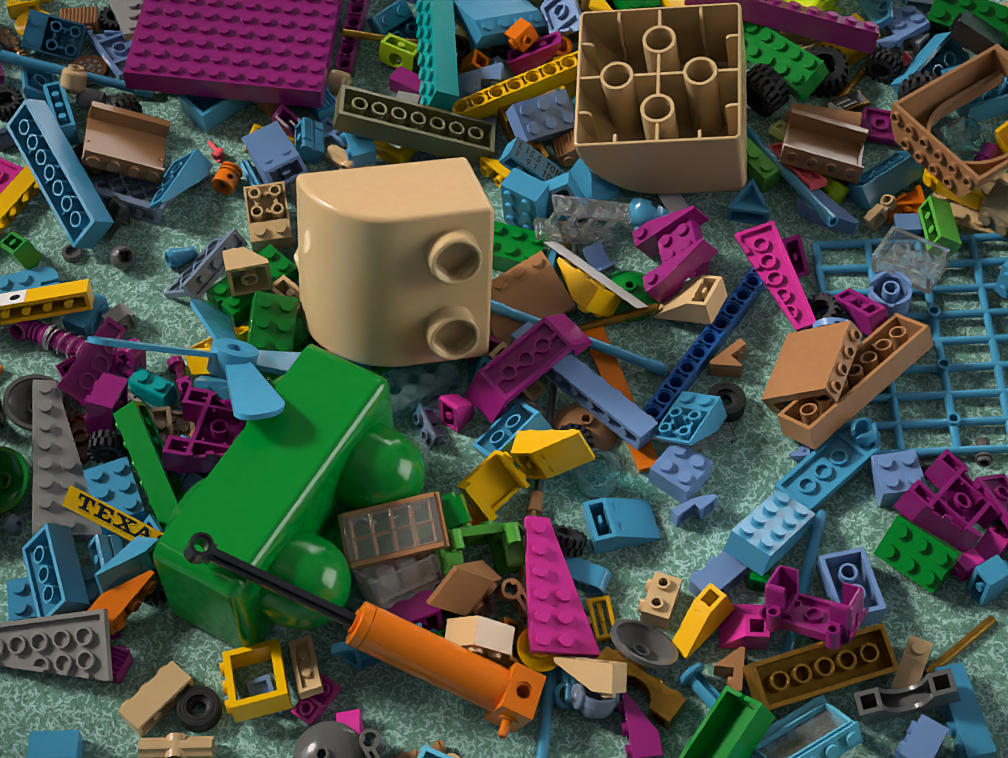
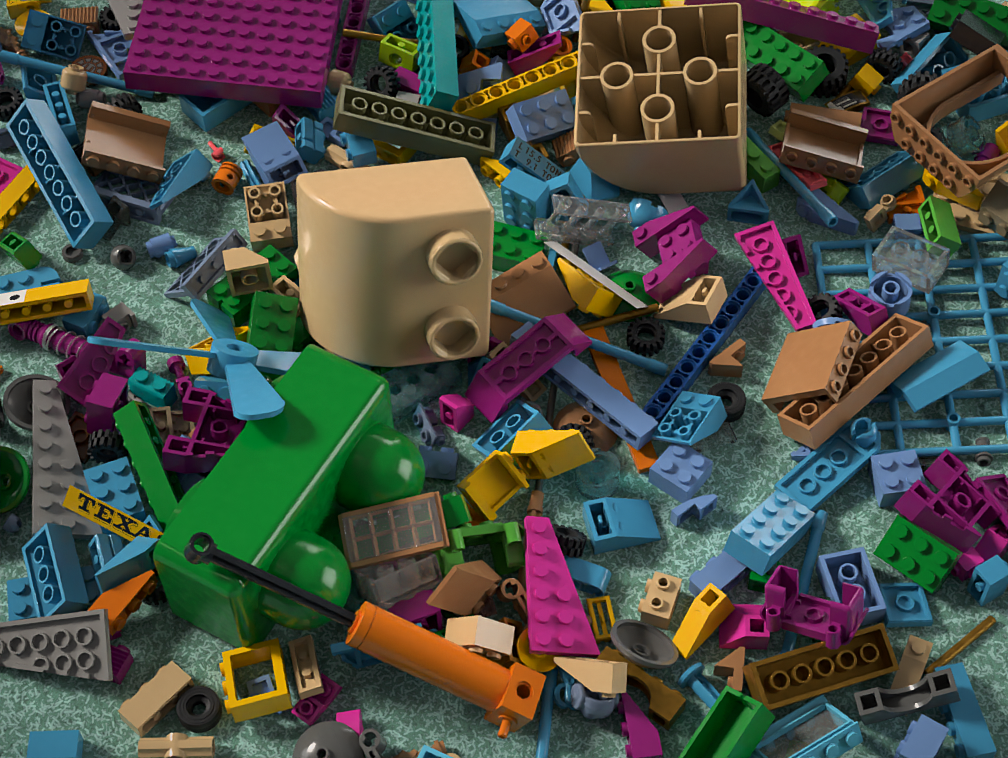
(160, 244): none -> medium blue brick
(390, 79): none -> black tyre
(439, 464): none -> medium blue bracket
(645, 326): none -> black tyre
(867, 80): none -> yellow brick
(905, 605): none -> dark azure plate
(939, 375): none -> dark azure slope

